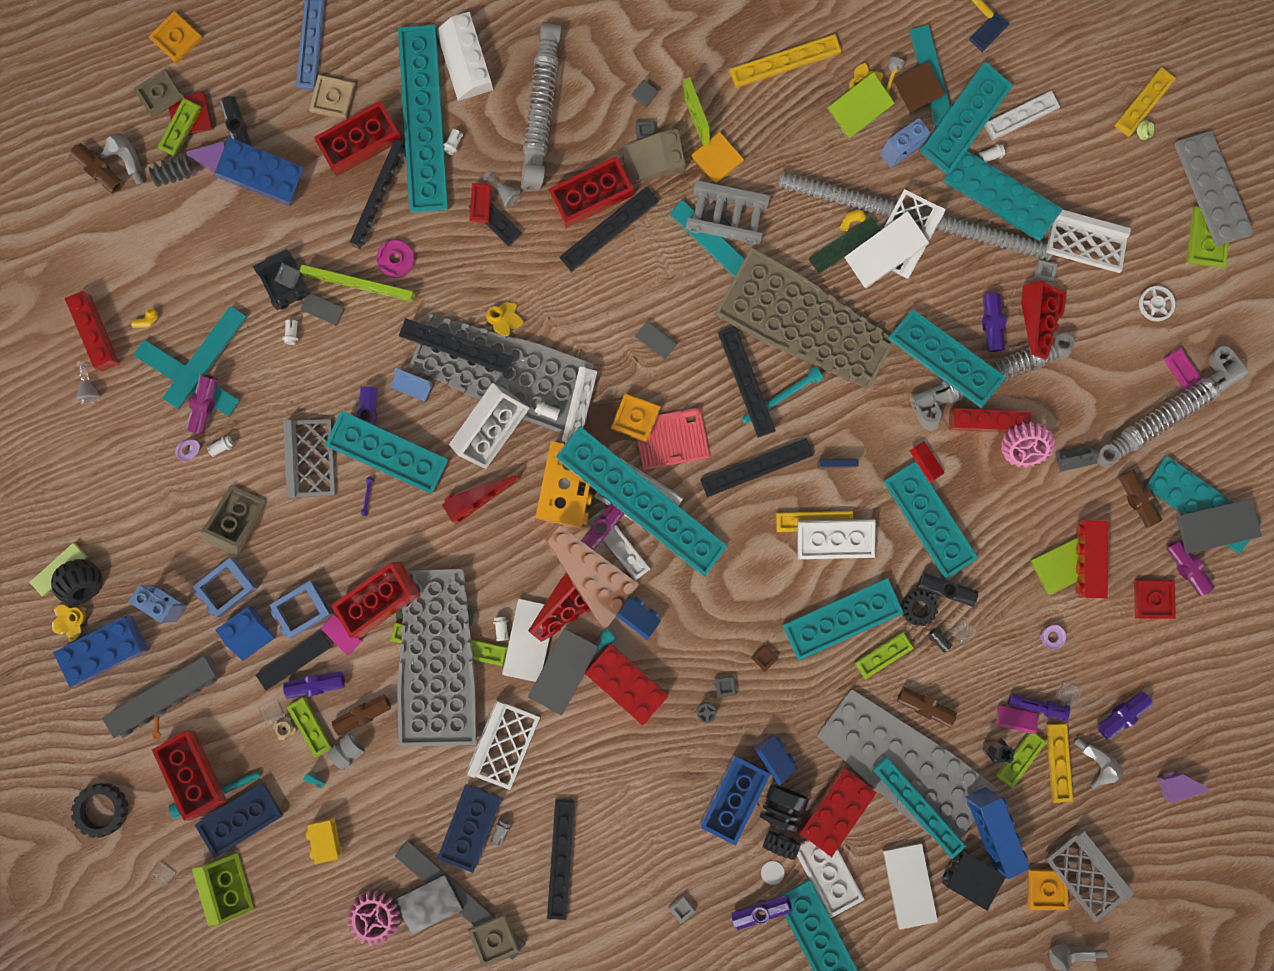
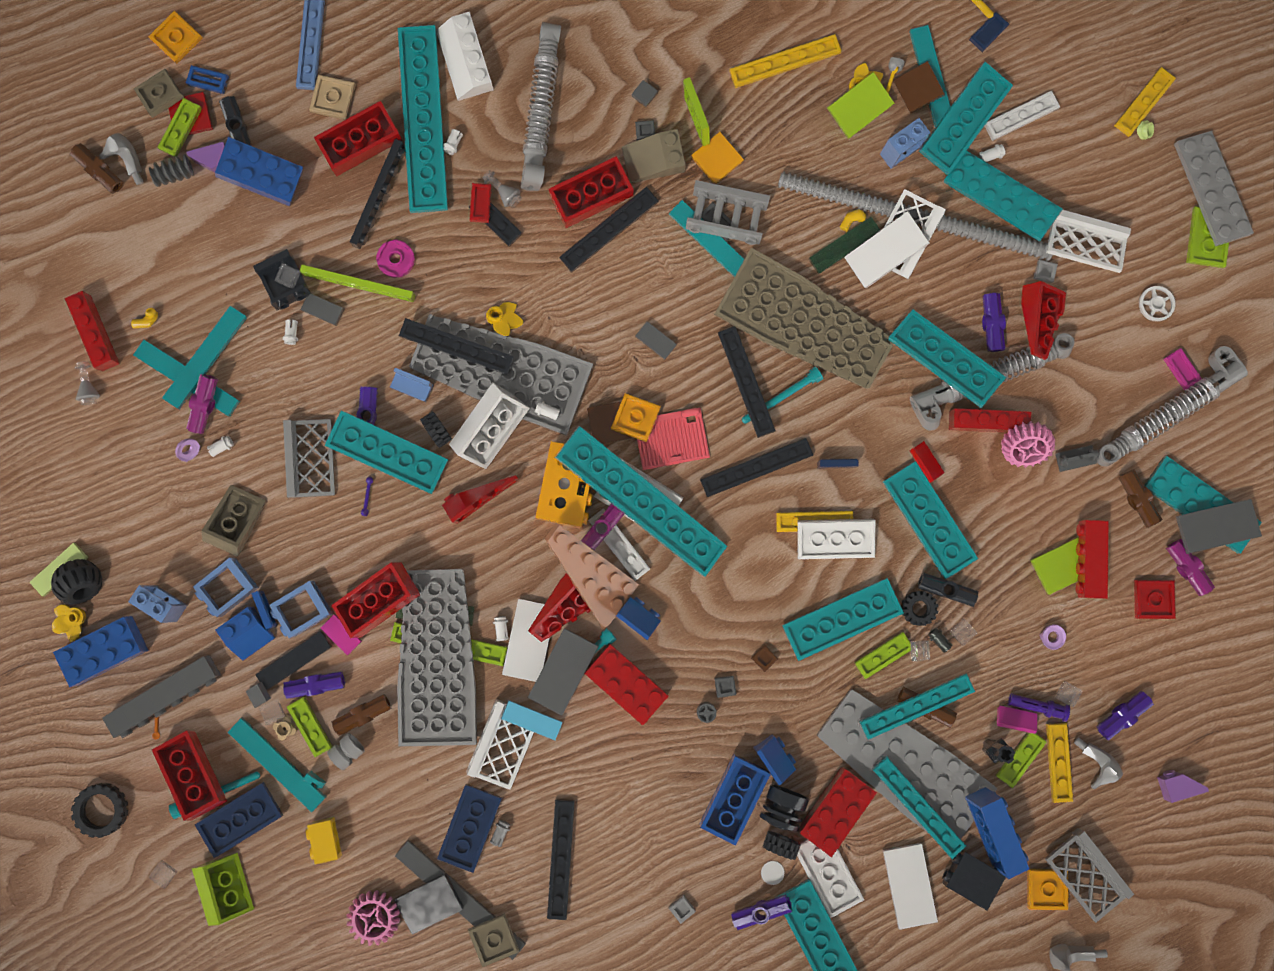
(221, 84): none -> blue tile
(258, 695): none -> dark grey tile
(264, 609): none -> blue tile
(276, 764): none -> teal tile
(435, 429): none -> black tyre
(531, 720): none -> medium azure tile
(580, 401): white tile -> none
(917, 706): none -> teal tile
(920, 650): none -> clear tile

